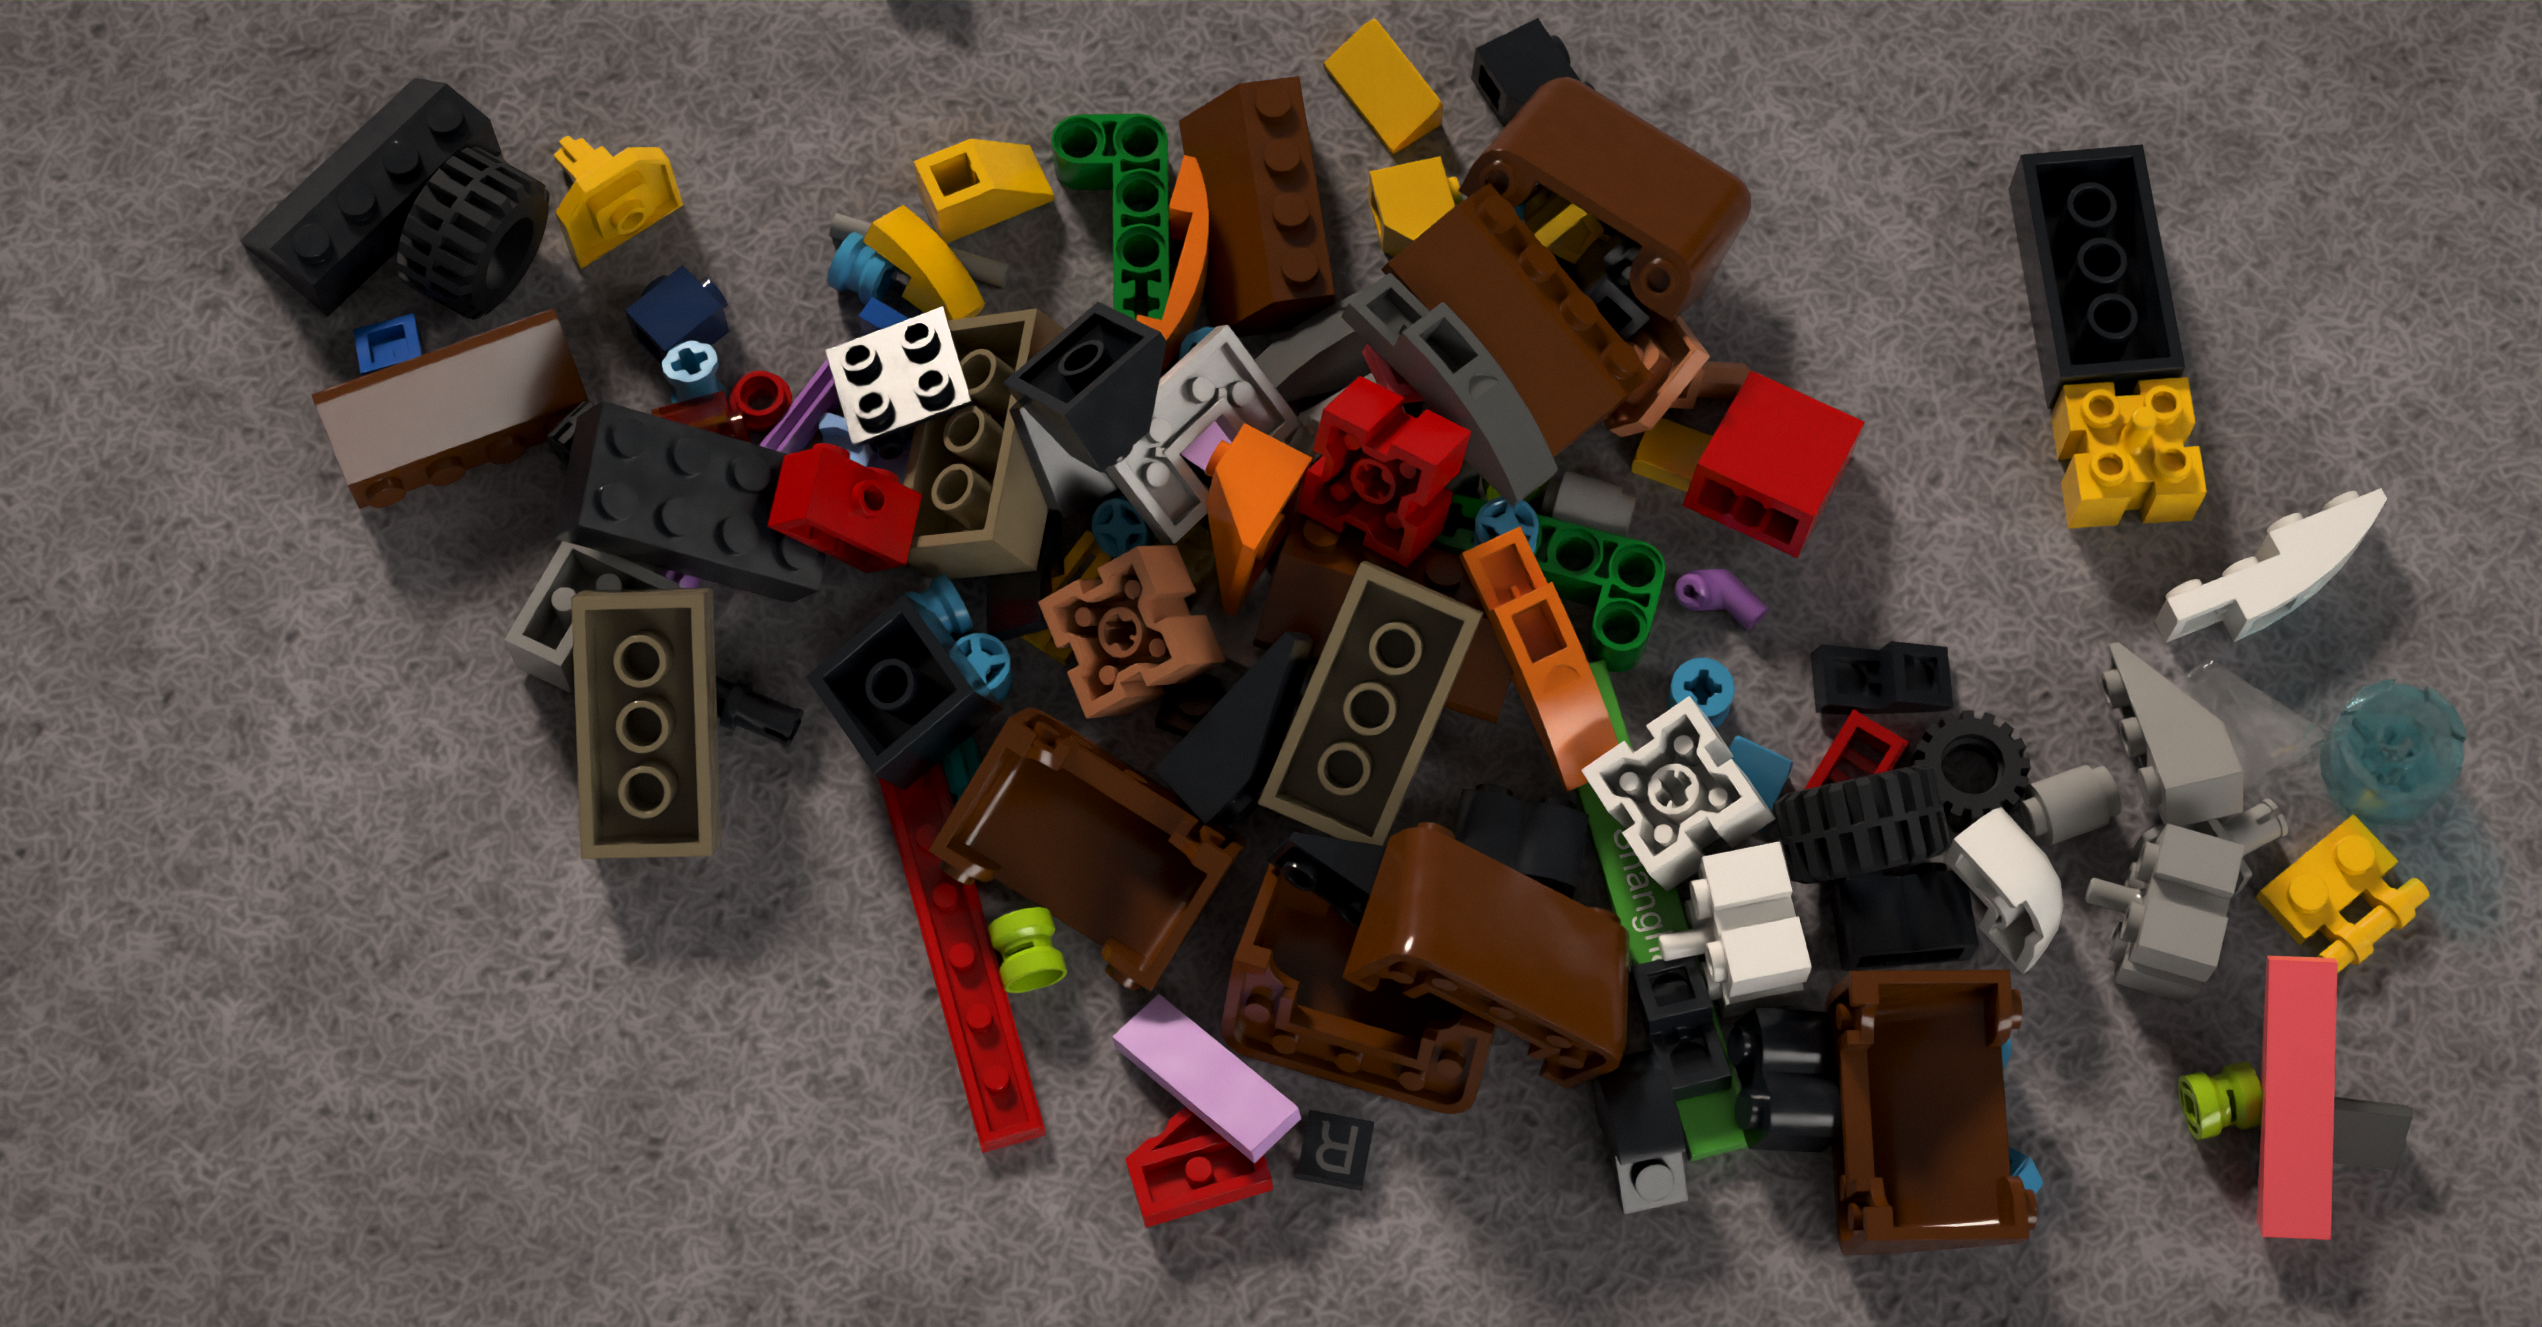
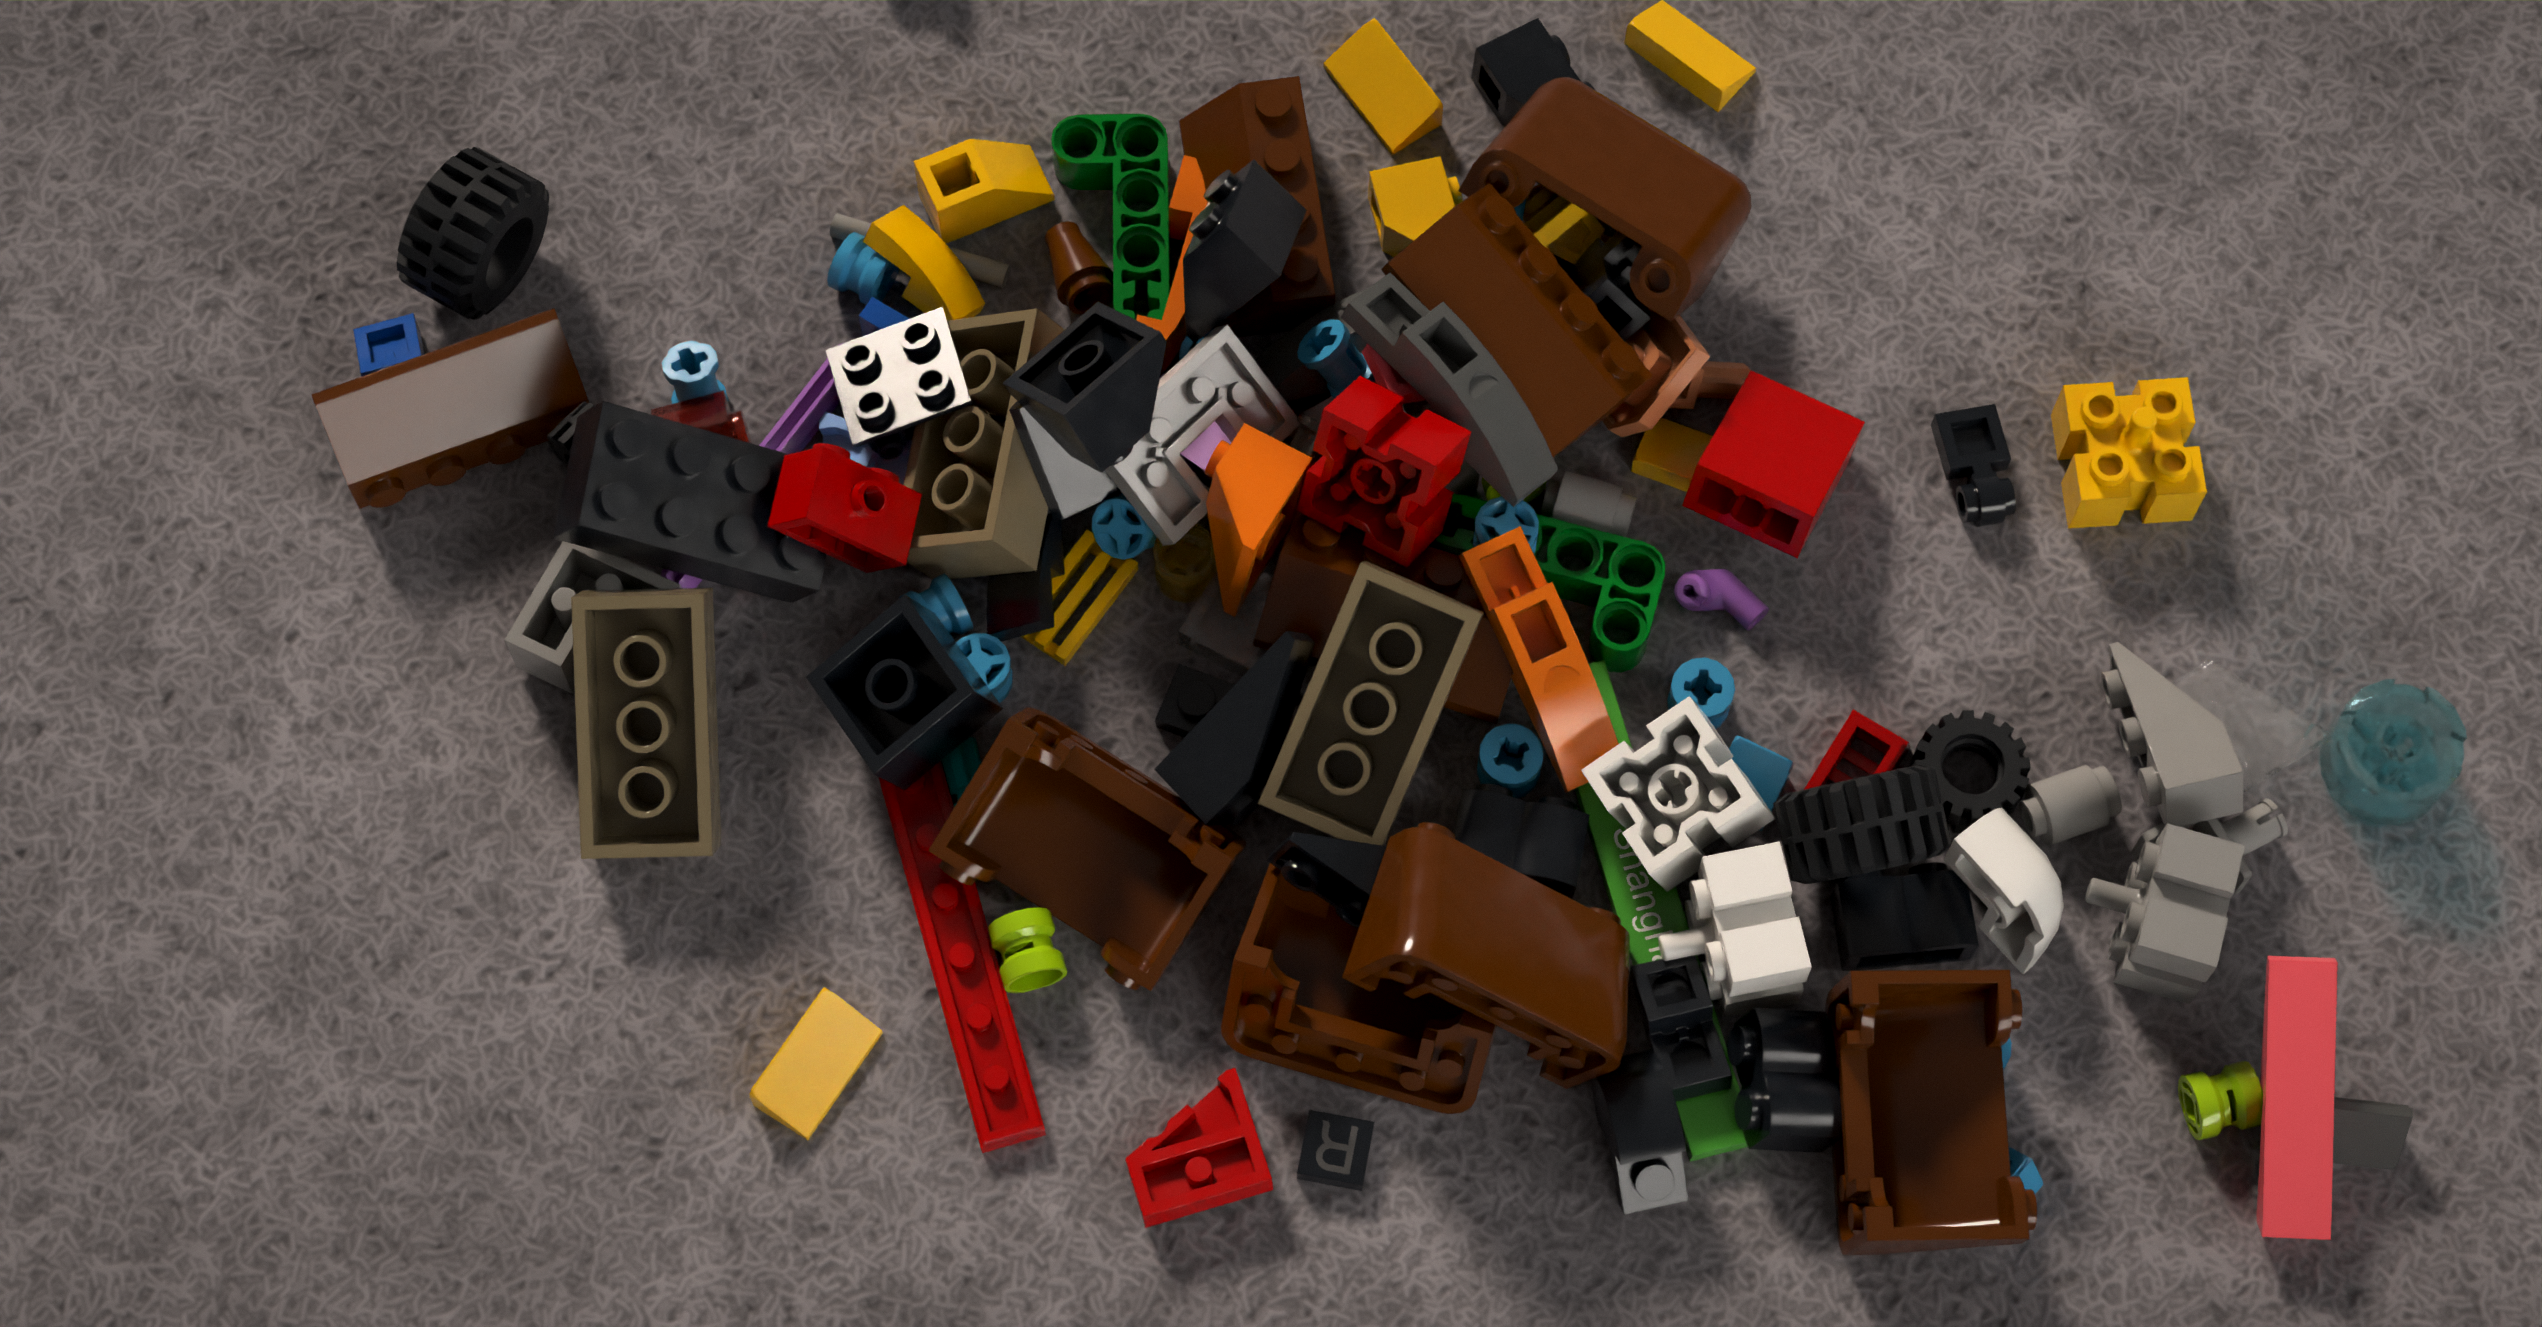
(356, 203): black slope -> none
(612, 196): yellow piece -> none
(677, 311): dark blue brick -> none
(755, 712): black pin -> none
(761, 384): red plate -> none
(815, 1064): none -> yellow slope
(1078, 269): none -> reddish brown cone
(1131, 631): nougat brick -> none
(1206, 1078): lavender tile -> none
(1237, 245): none -> black slope
(1333, 356): none -> dark azure bush
(1513, 773): none -> dark azure wheel
(1688, 54): none -> yellow slope
(1881, 681): black slope -> none
(1976, 448): none -> black plate
(2094, 269): black brick -> none
(2288, 570): white slope -> none
(2332, 877): yellow plate -> none

